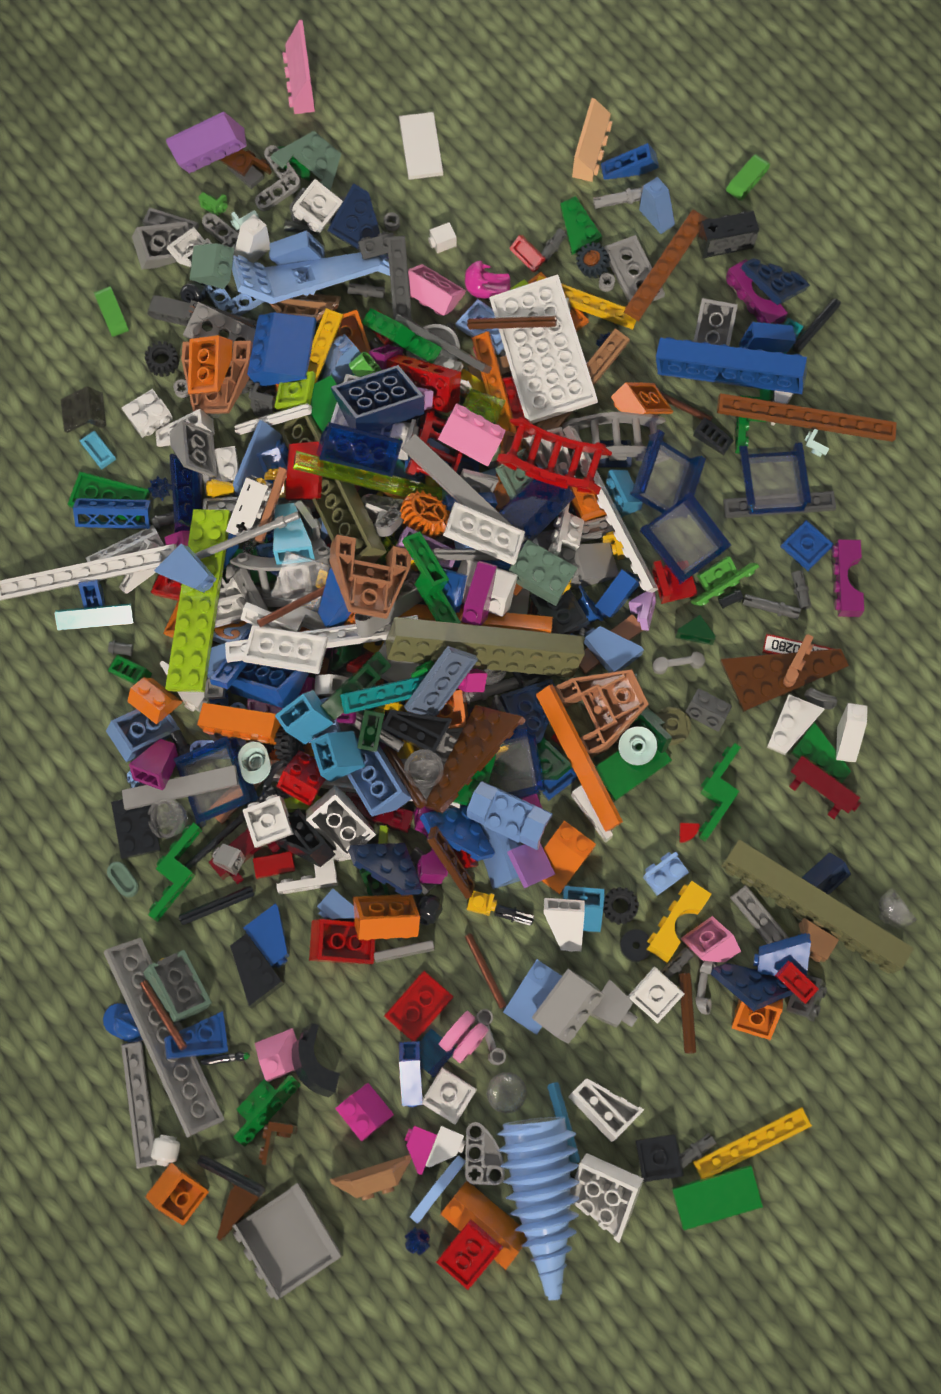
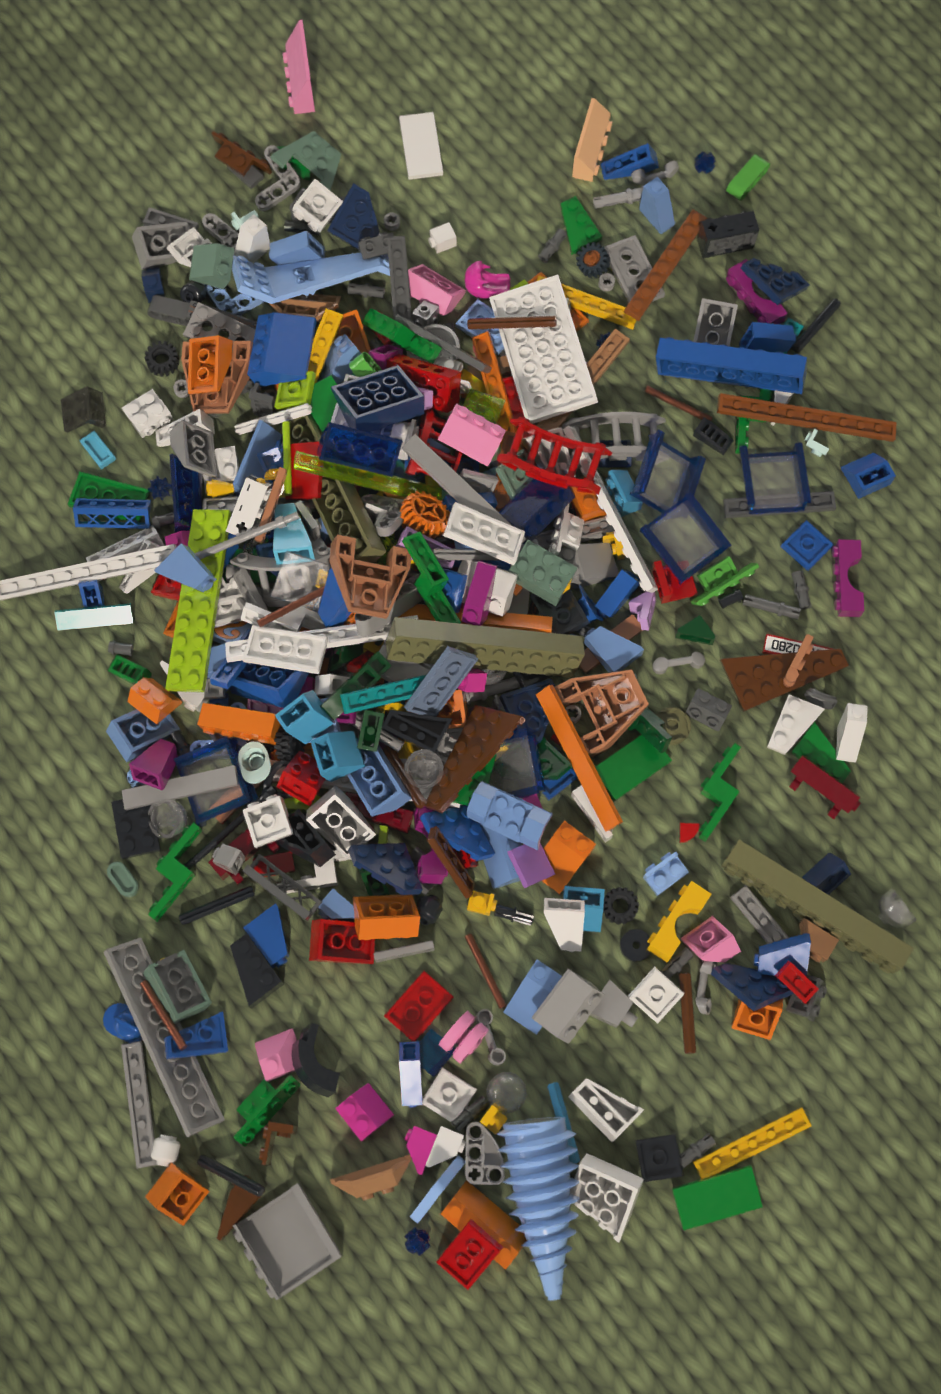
(111, 311): bright green beam -> none
(152, 283): none -> dark blue slope
(207, 142): medium lavender slope -> none
(212, 205): bright green bracket -> none
(239, 1056): black piece -> none
(279, 894): none -> dark grey fence
(287, 458): none -> lime bar
(422, 669): green slope -> none
(426, 314): none -> flat silver brick
(470, 1113): none -> pearl dark grey pin
(493, 1120): none -> yellow bracket
(527, 253): tile -> none
(572, 708): none -> light grey bush
(631, 739): light aqua dish -> none
(639, 176): none -> light grey bar
(640, 399): orange slope -> none
(704, 162): none -> clear blue gear
(868, 474): none -> blue slope

